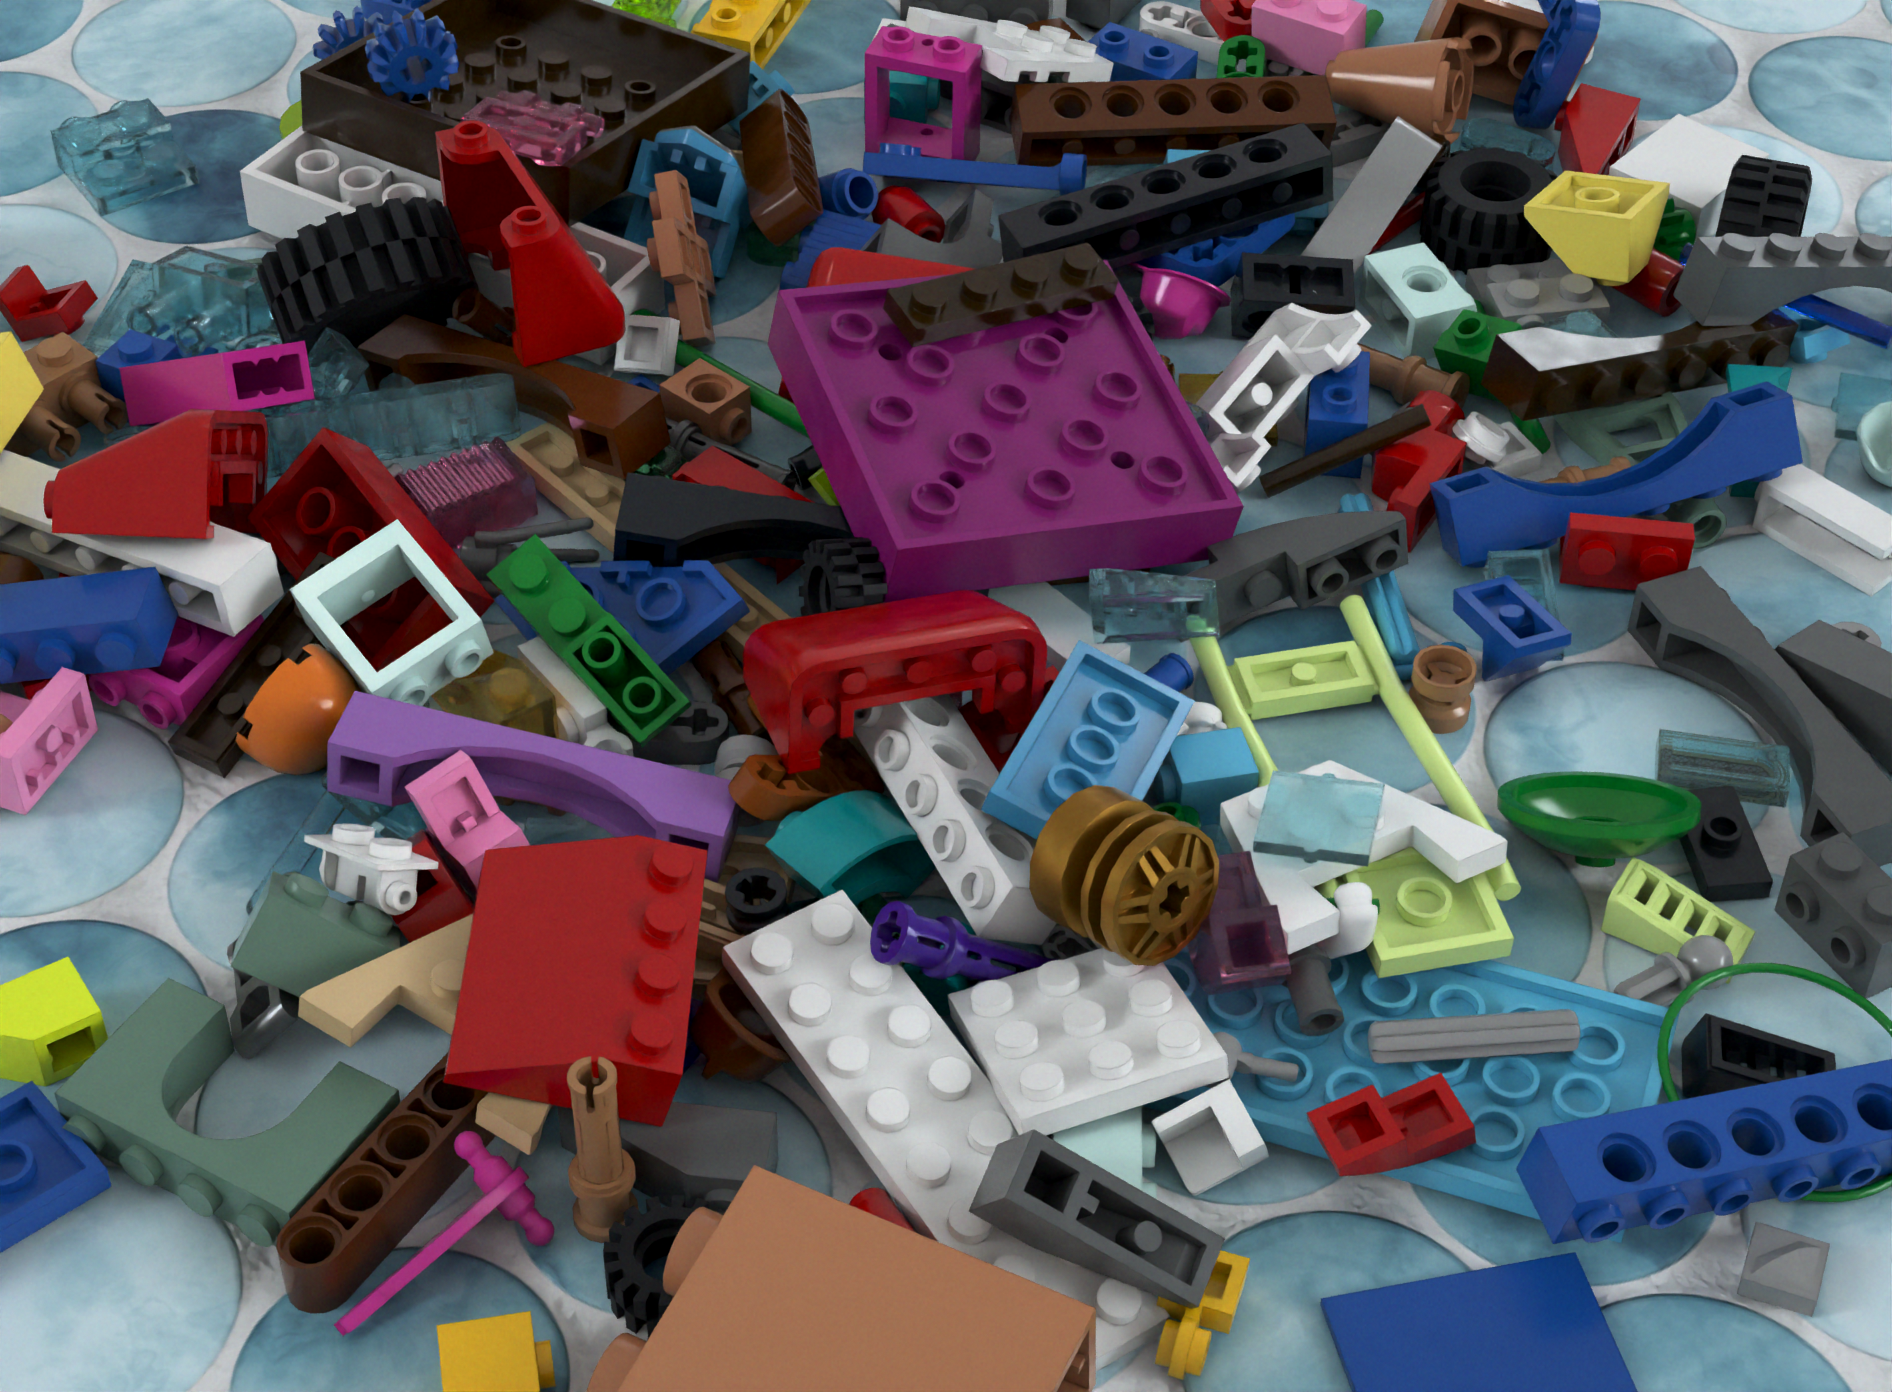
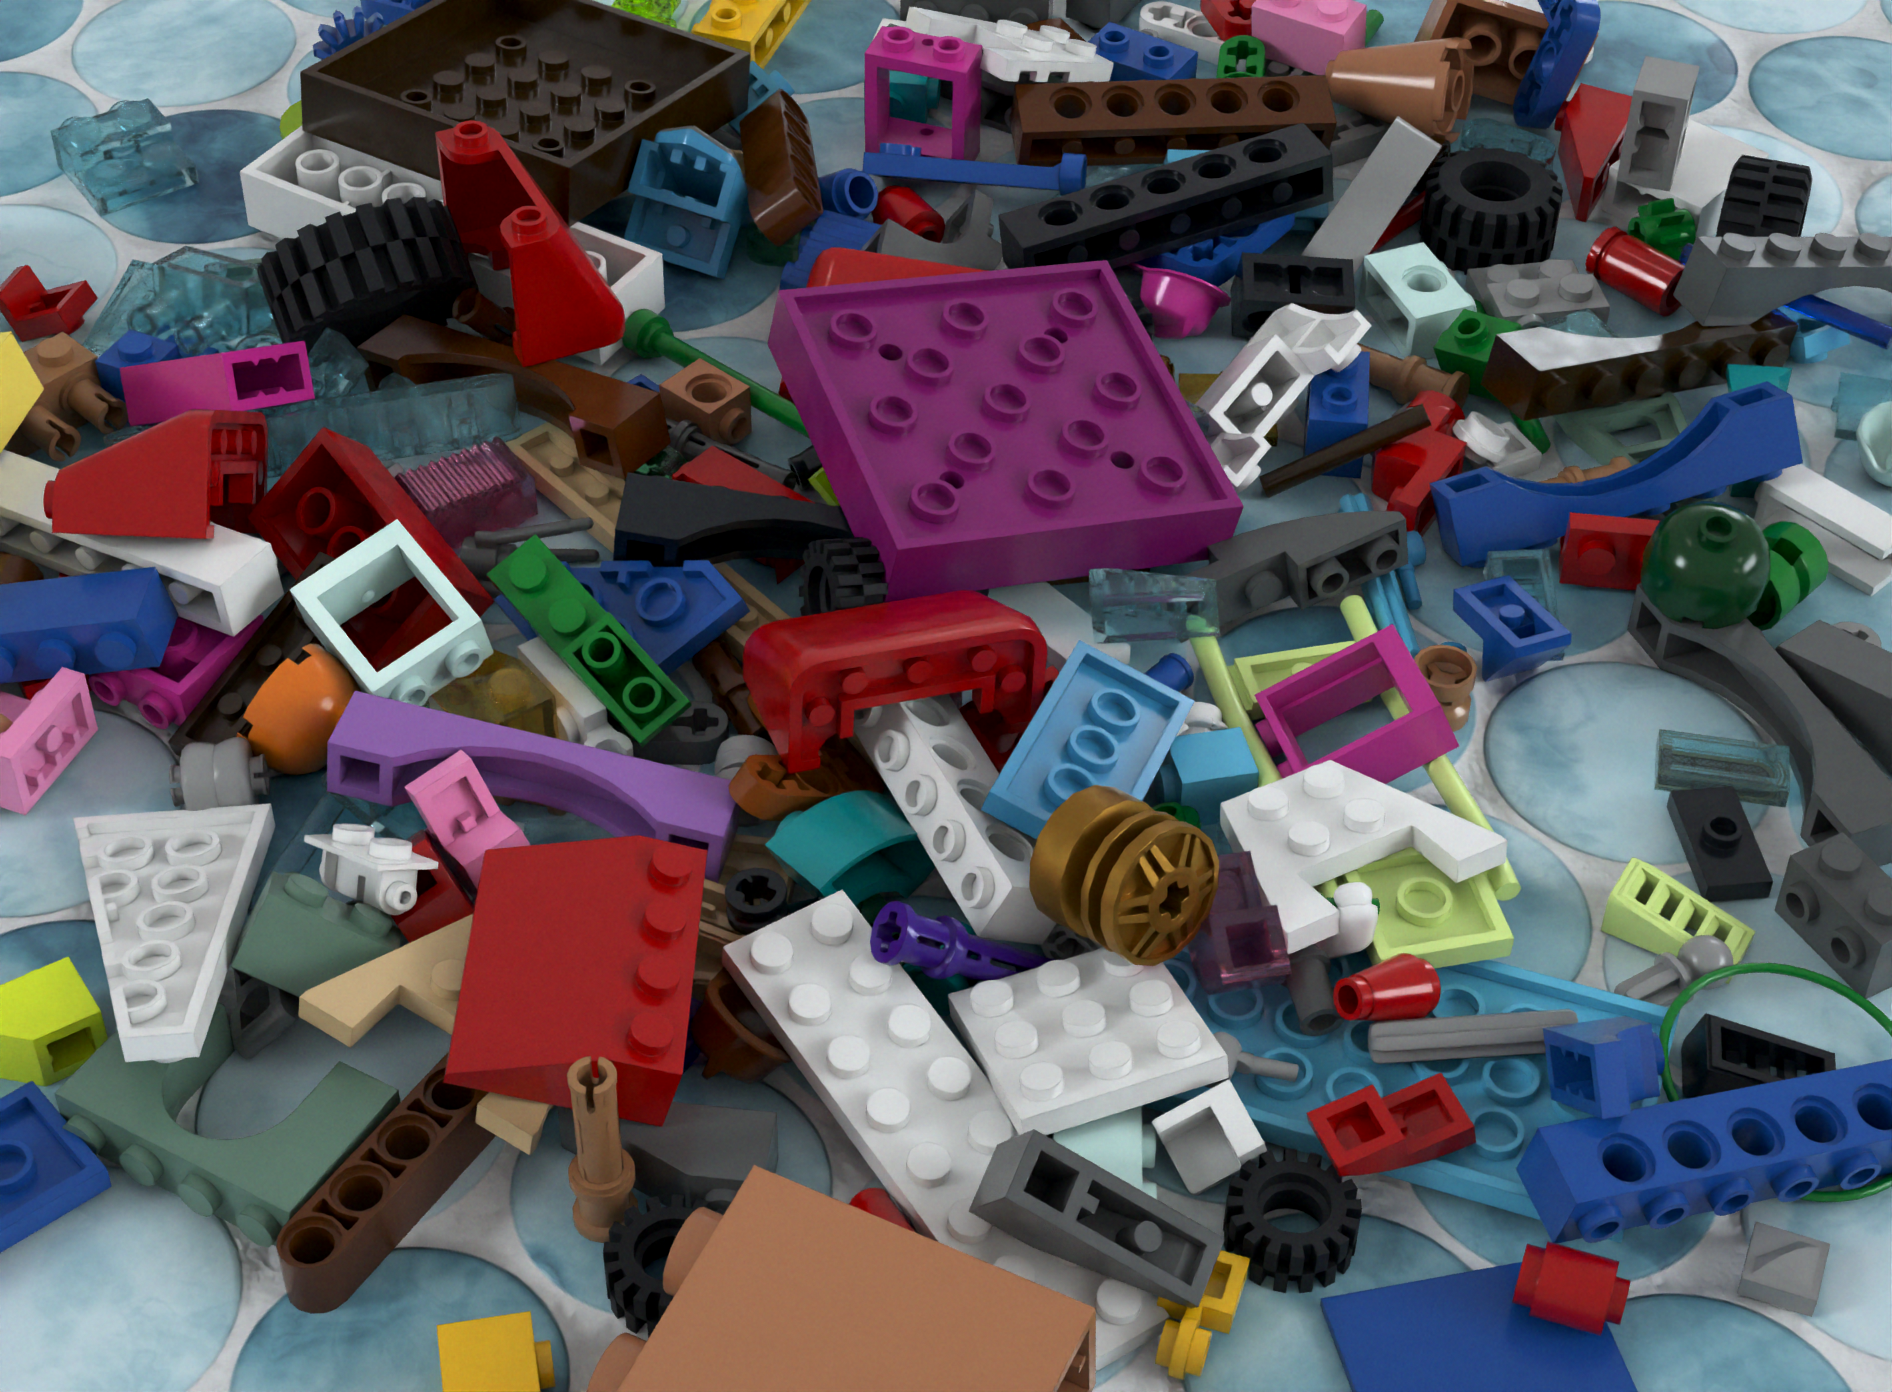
(169, 915): none -> white wing
(219, 775): none -> light grey piece
(412, 56): blue gear -> none
(502, 1190): dark pink piece -> none
(538, 128): clear pink plate -> none
(647, 346): white tile -> none
(682, 258): nougat plate -> none
(999, 294): dark brown plate -> none
(1297, 1187): none -> black tyre
(1319, 818): clear light blue piece -> none
(1342, 684): none -> dark pink window
(1389, 990): none -> red cone
(1416, 557): none -> dark azure hand
(1571, 1287): none -> red brick
(1598, 813): green dish -> none
(1600, 223): light yellow slope -> none
(1603, 1064): none -> blue arch
(1657, 123): none -> light grey brick
(1706, 564): none -> dark green cylinder
(1795, 572): none -> green wheel

